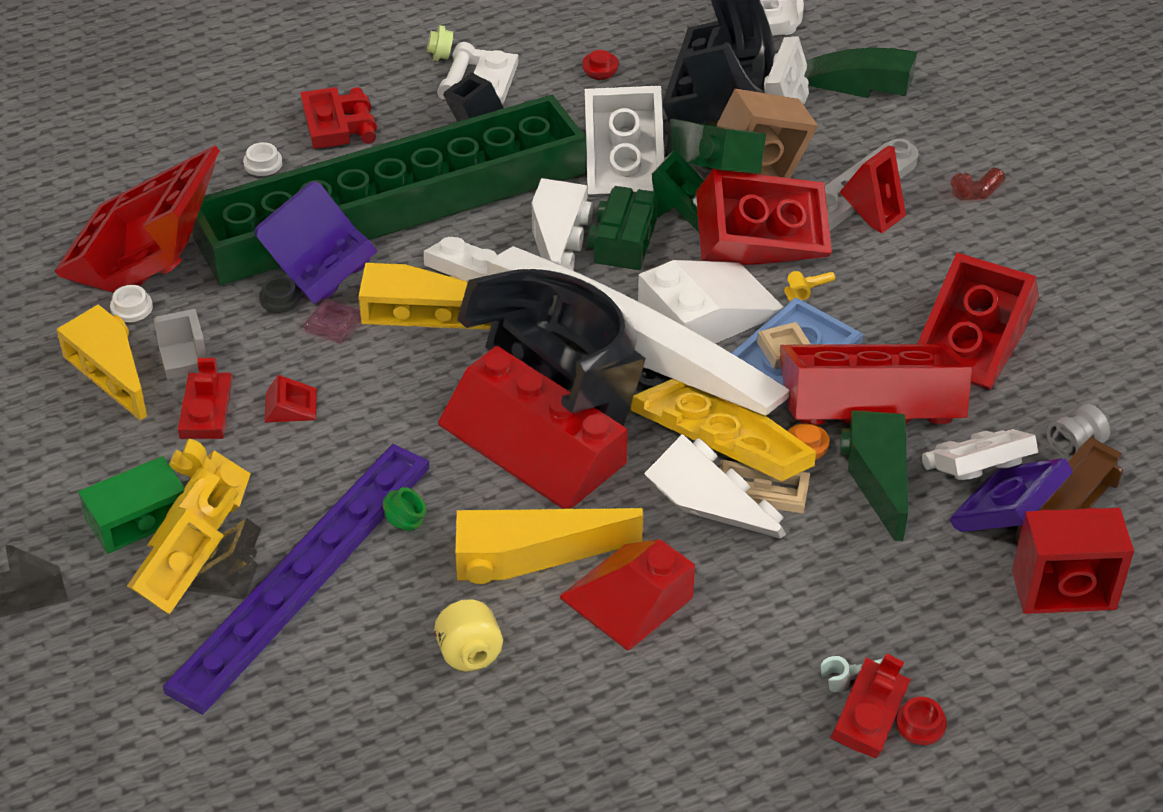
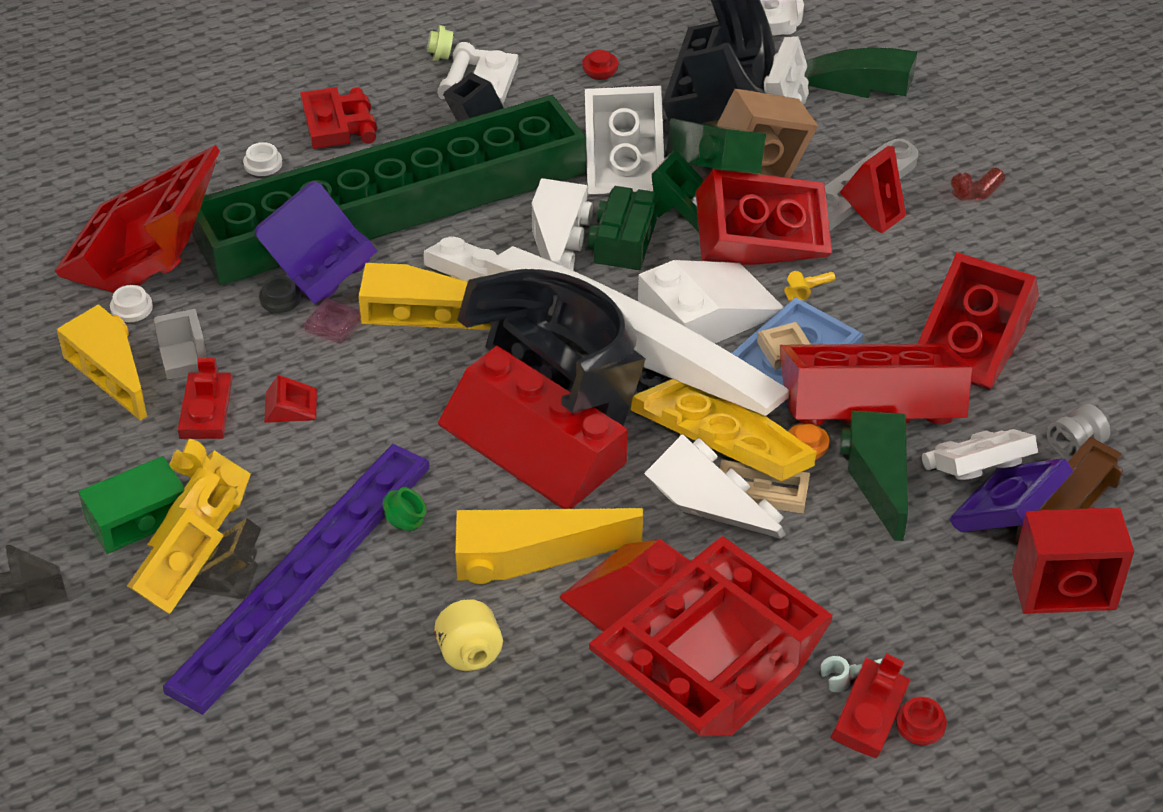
(715, 639): none -> red slope

